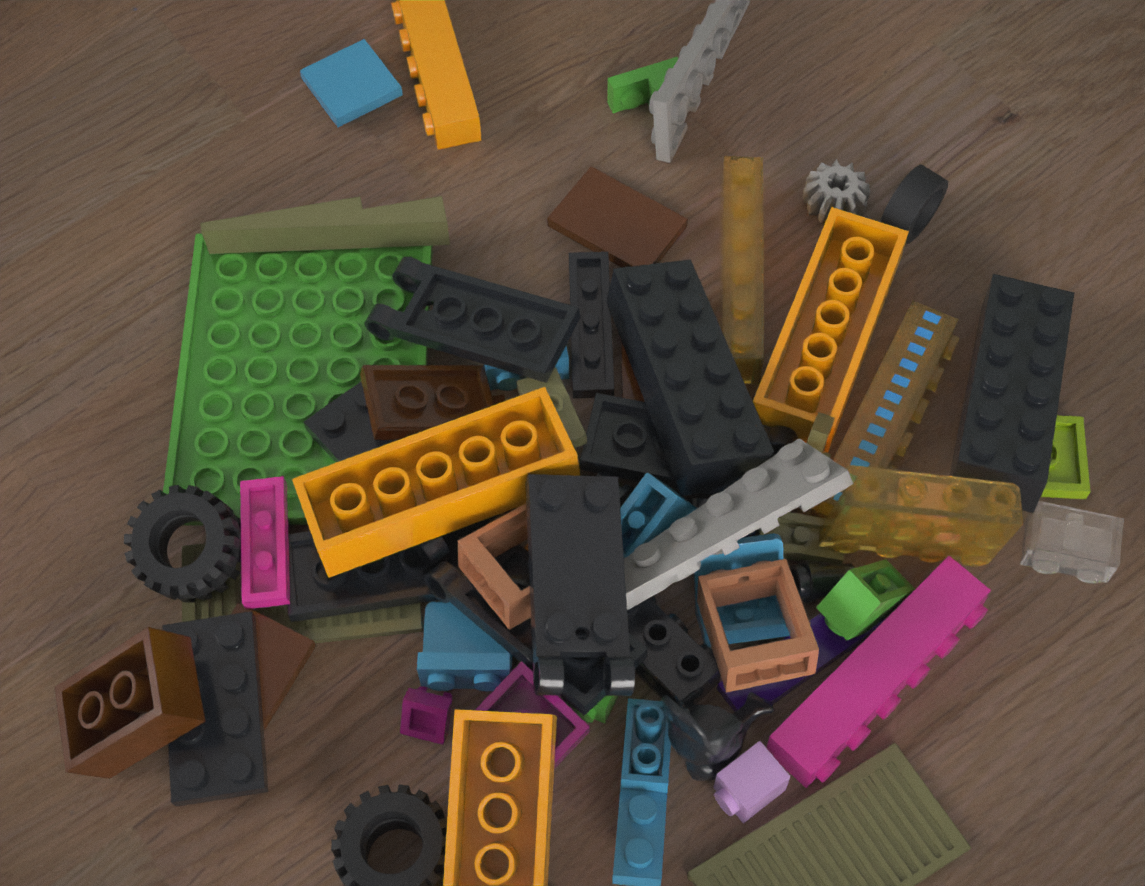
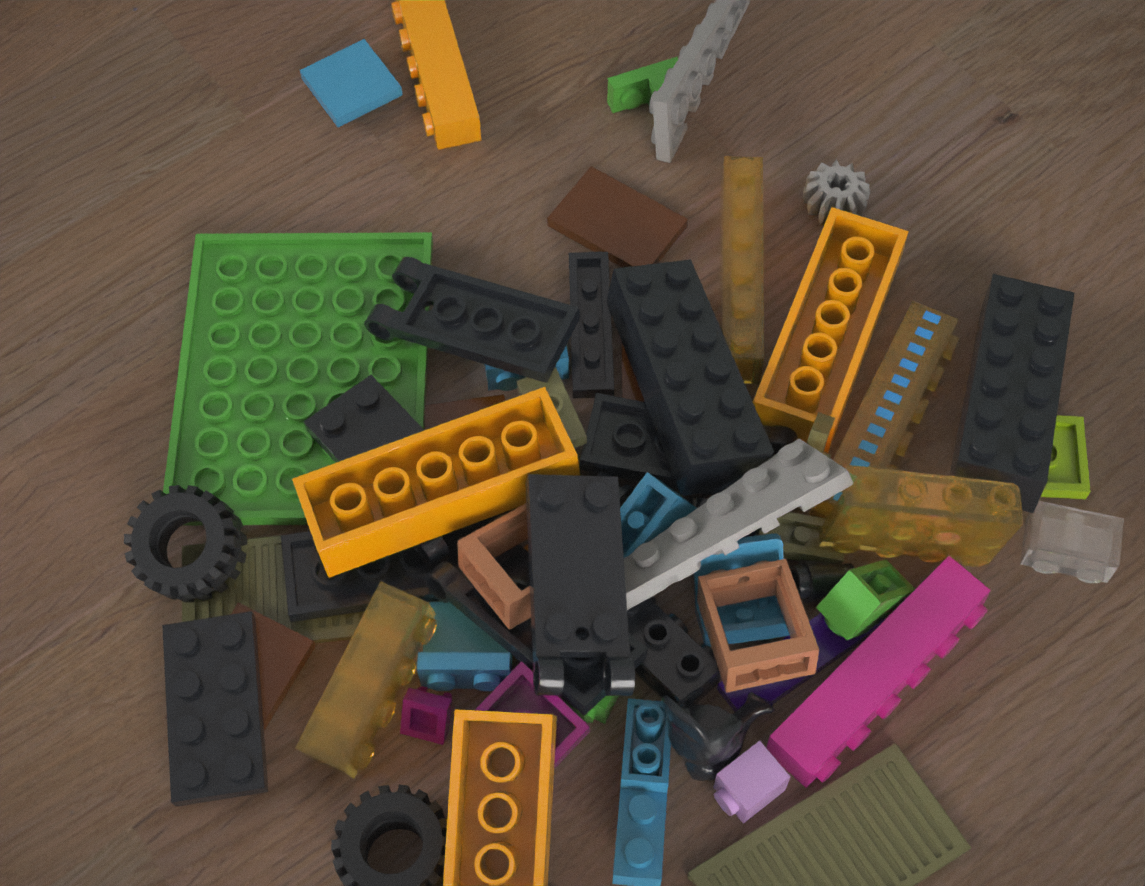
(129, 703): reddish brown brick -> none
(264, 543): dark pink plate -> none
(331, 226): olive slope -> none
(367, 680): none -> clear yellow brick
(419, 397): reddish brown tile -> none
(915, 201): black tyre -> none

